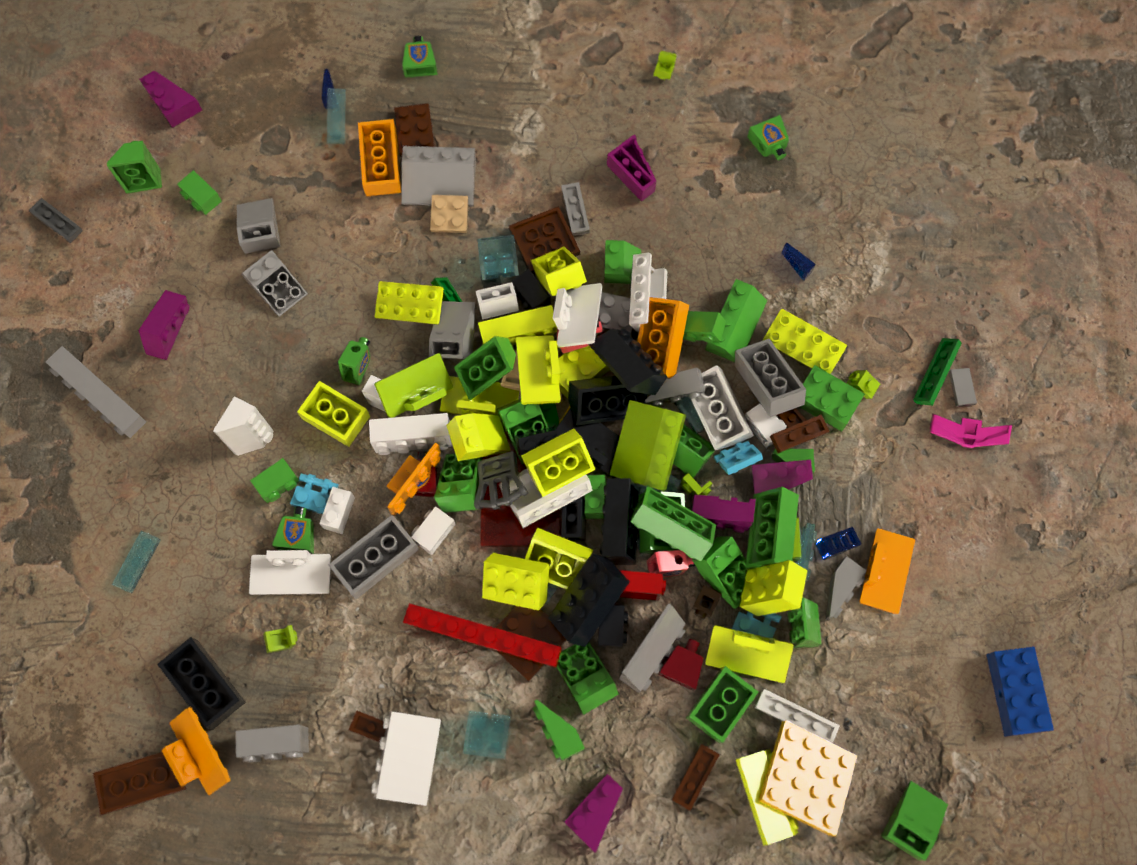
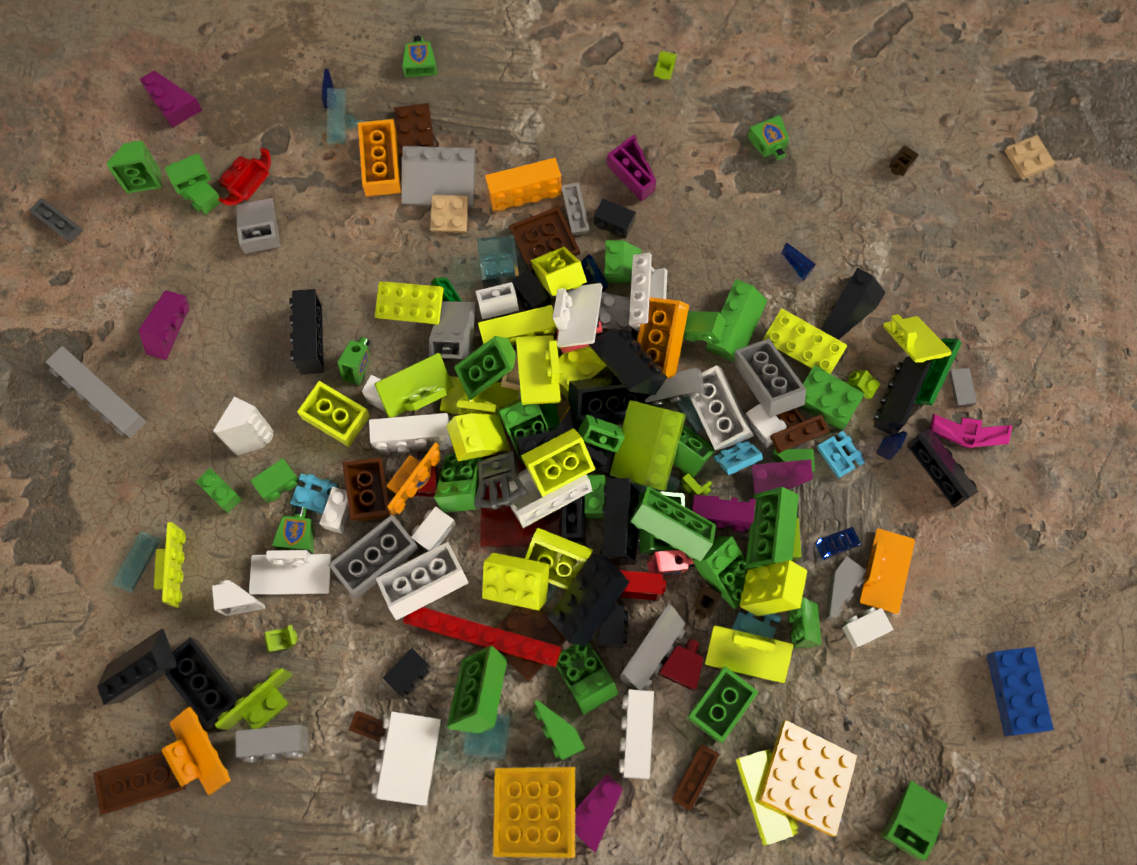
(136, 669): none -> black slope
(168, 566): none -> neon yellow bracket
(187, 173): none -> bright green brick
(218, 490): none -> bright green brick
(232, 600): none -> white slope
(244, 177): none -> red plate
(261, 705): none -> lime bracket
(274, 283): light grey slope -> none
(307, 331): none -> black brick
(352, 124): none -> clear light blue hand
(366, 490): none -> reddish brown slope
(407, 673): none -> black brick
(421, 581): none -> white brick
(478, 691): none -> bright green slope
(524, 184): none -> light orange brick
(534, 812): none -> yellow plate
(595, 275): none -> slope
(601, 433): none -> bright green brick
(614, 218): none -> black brick
(637, 735): none -> white brick
(797, 715): white plate -> none
(808, 537): clear light blue plate -> none
(837, 458): none -> medium azure plate
(855, 303): none -> black wedge
(867, 628): none -> white brick
(891, 445): none -> clear blue slope
(901, 396): none -> black slope
(903, 161): none -> dark brown brick
(916, 338): none -> neon yellow bracket
(942, 468): none -> black slope
(1029, 157): none -> tan plate

